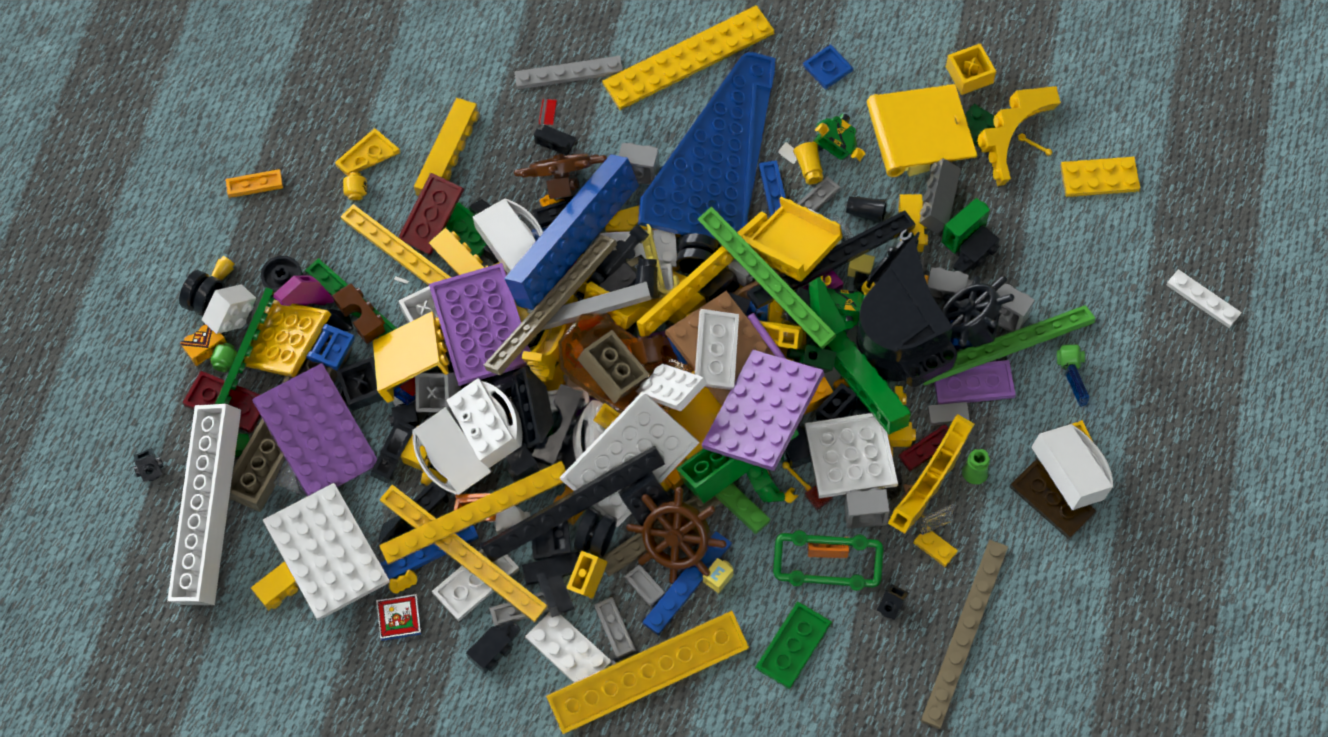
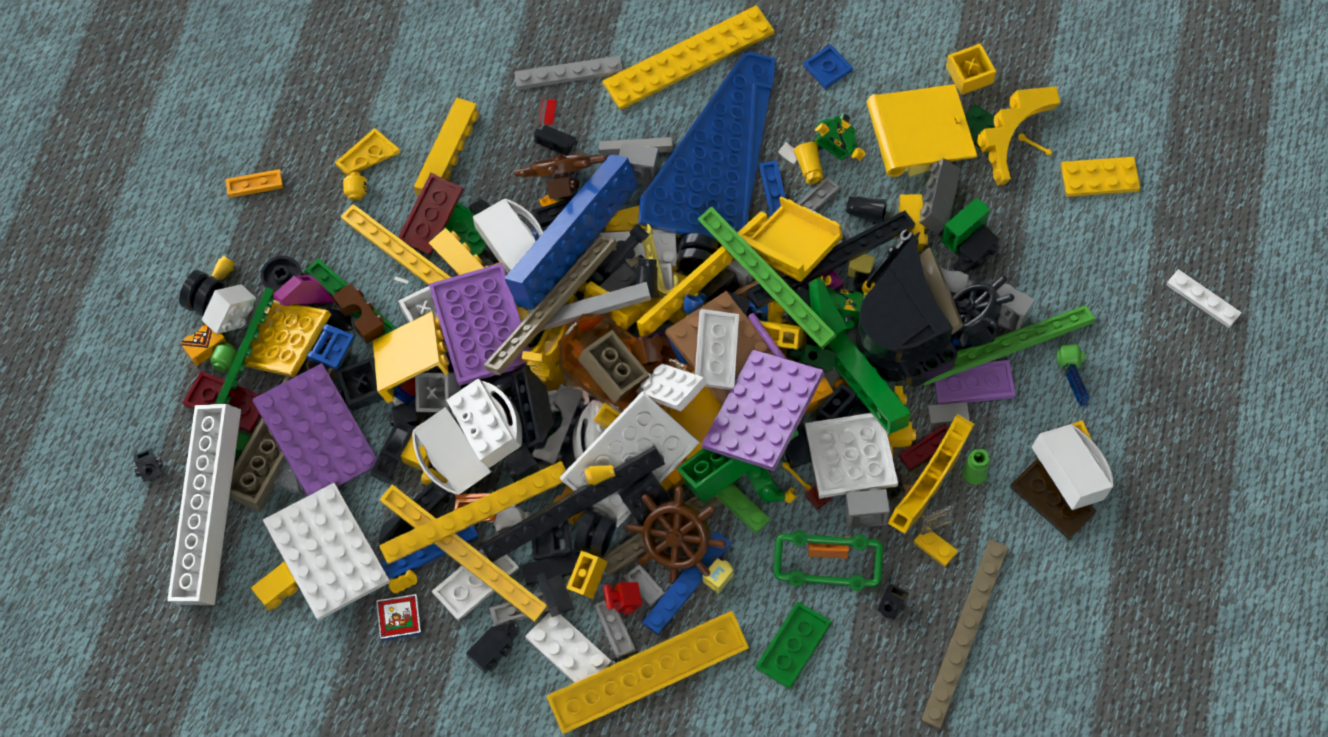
(597, 474): none -> yellow cone
(613, 147): none -> light grey tile
(623, 597): none -> red brick
(692, 302): none -> blue bar
(939, 288): none -> dark tan tile

